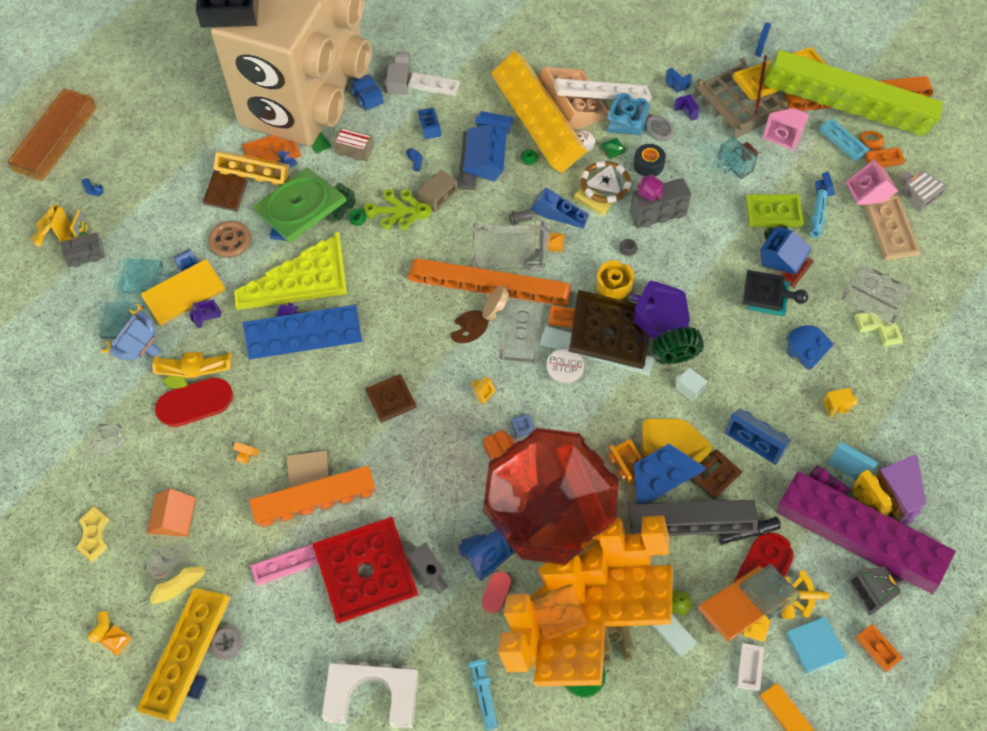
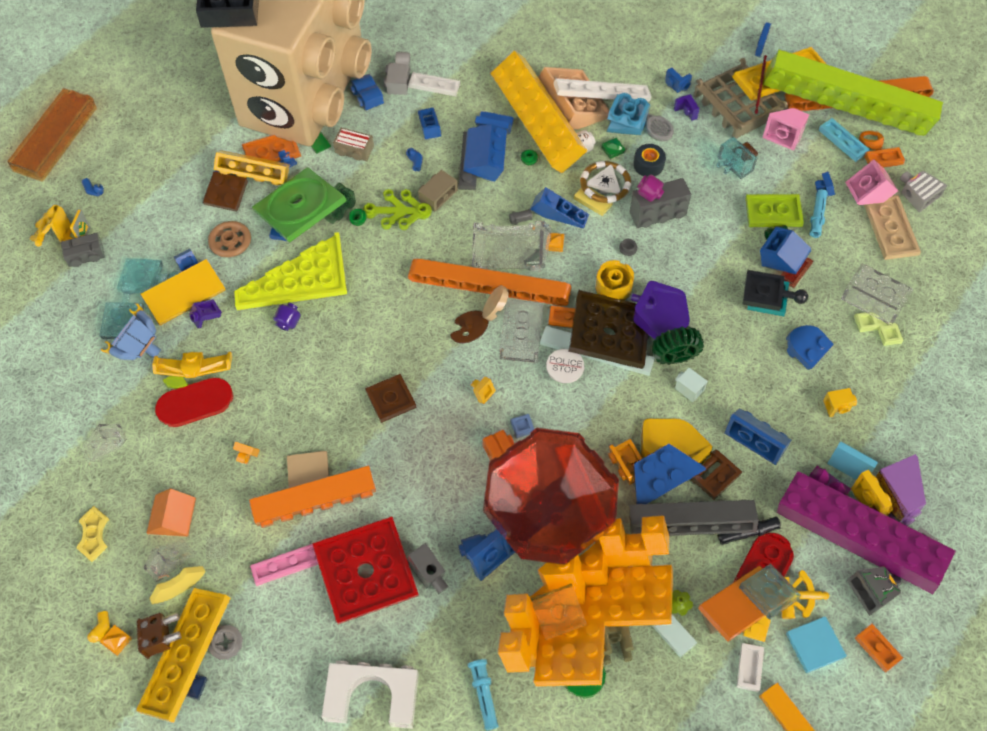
(154, 634): none -> reddish brown piece
(302, 331): blue plate -> none
(496, 592): coral tile -> none

